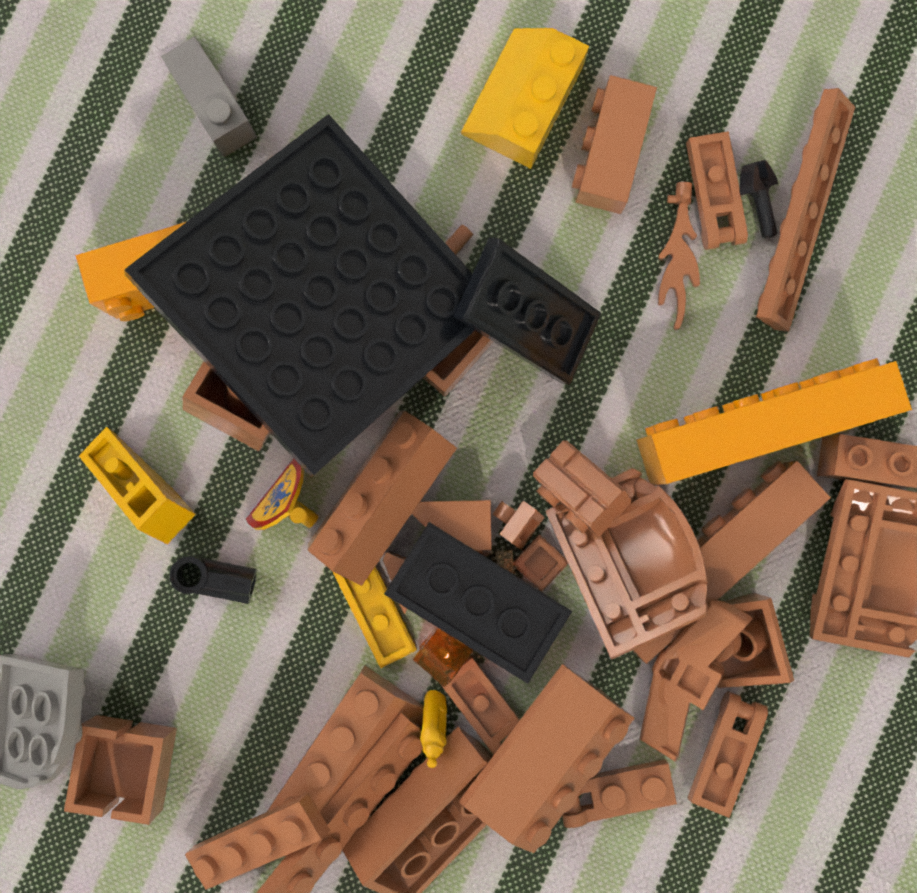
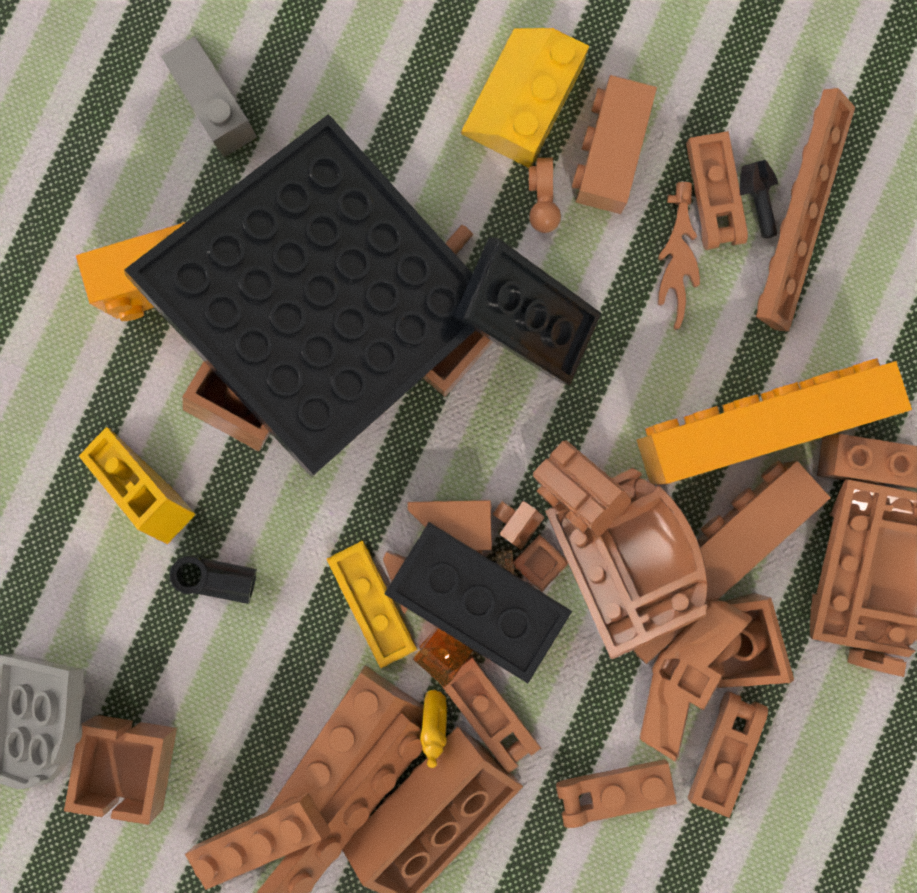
(282, 501): shield -> none
(380, 498): nougat slope -> none
(545, 214): none -> nougat plate
(547, 760): nougat slope -> none
(877, 661): none -> nougat tile

